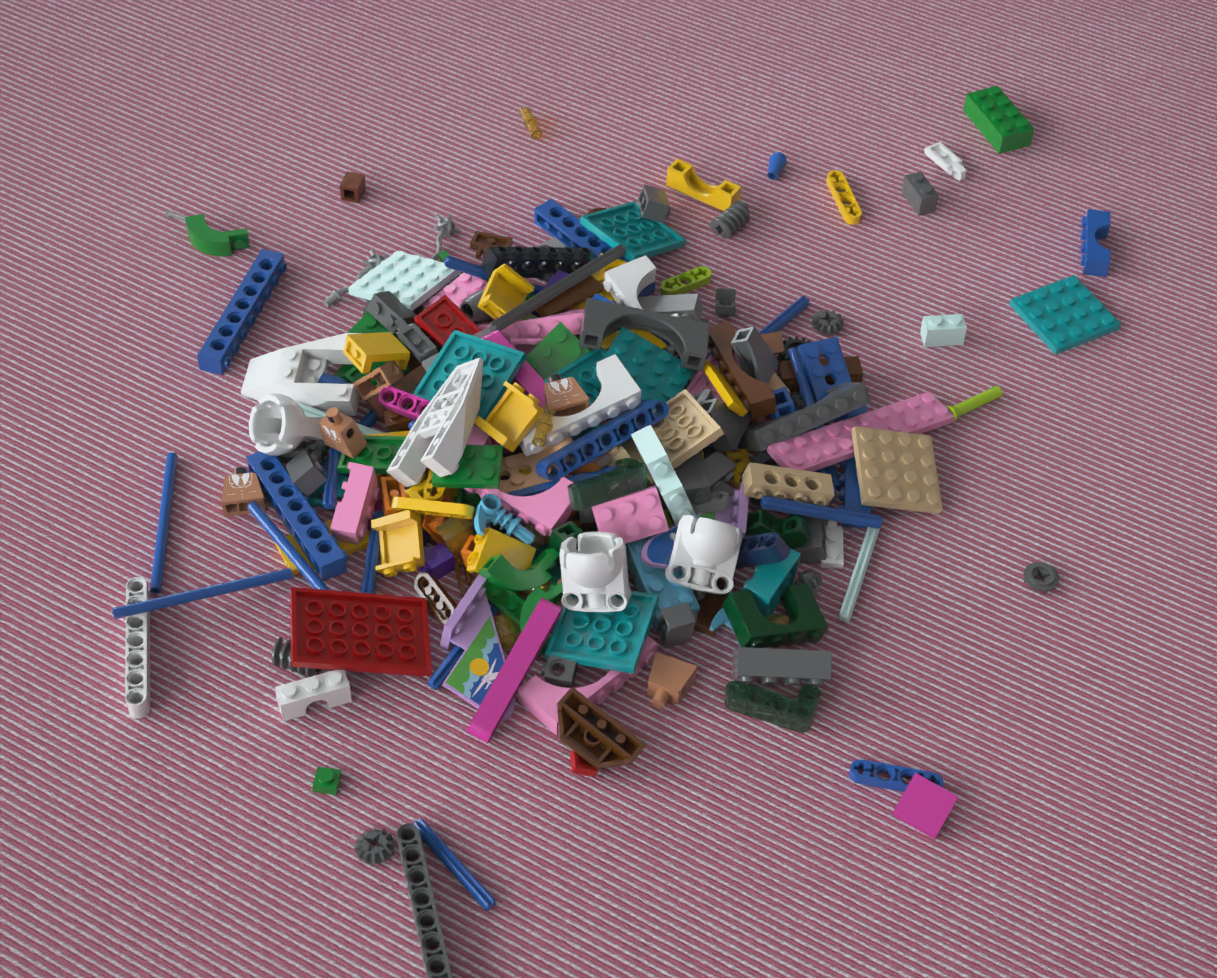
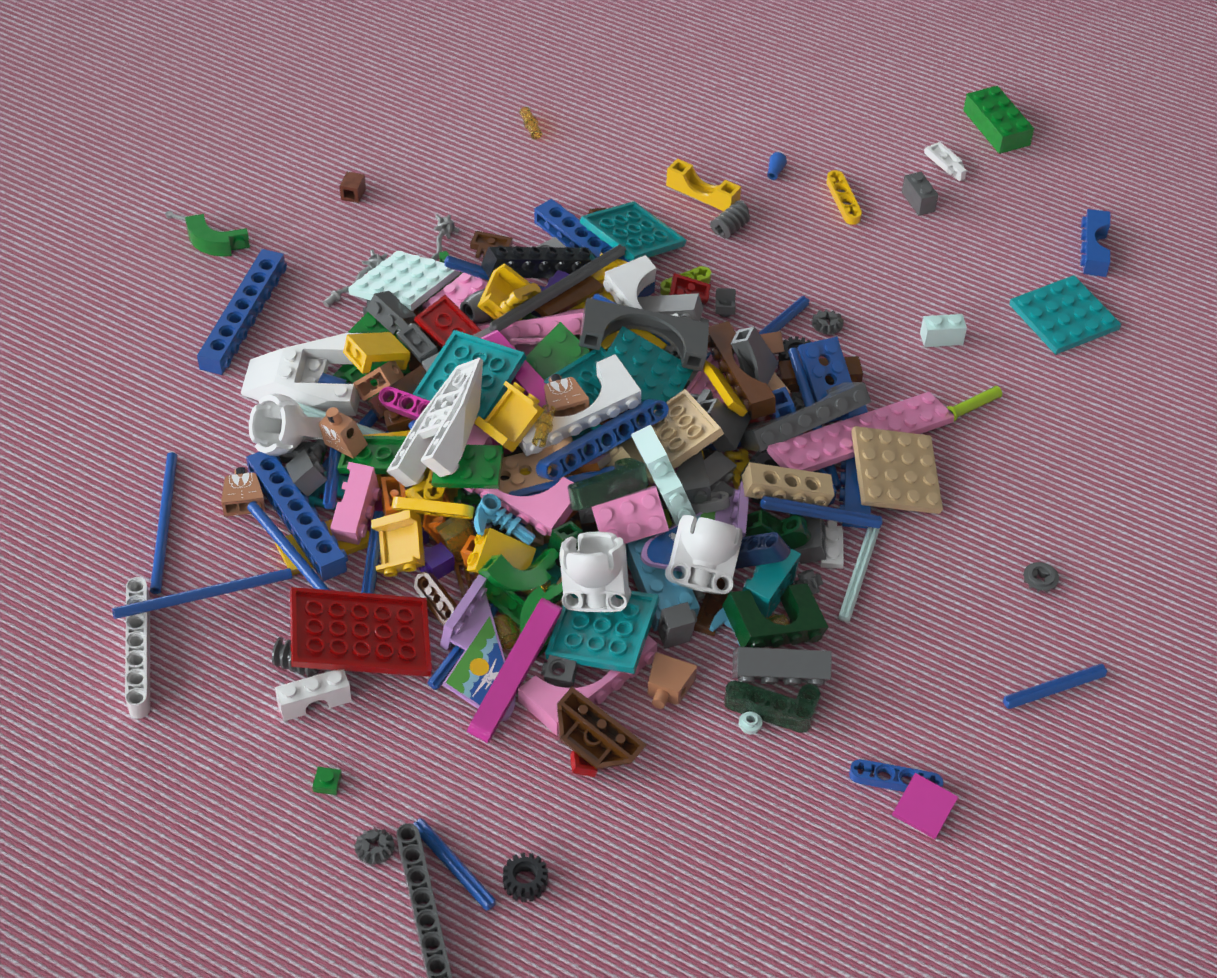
(519, 296): none -> yellow plate
(522, 864): none -> black tyre
(653, 203): dark grey brick -> none
(686, 285): none -> red brick
(747, 727): none -> light aqua plate
(1054, 686): none -> blue axle

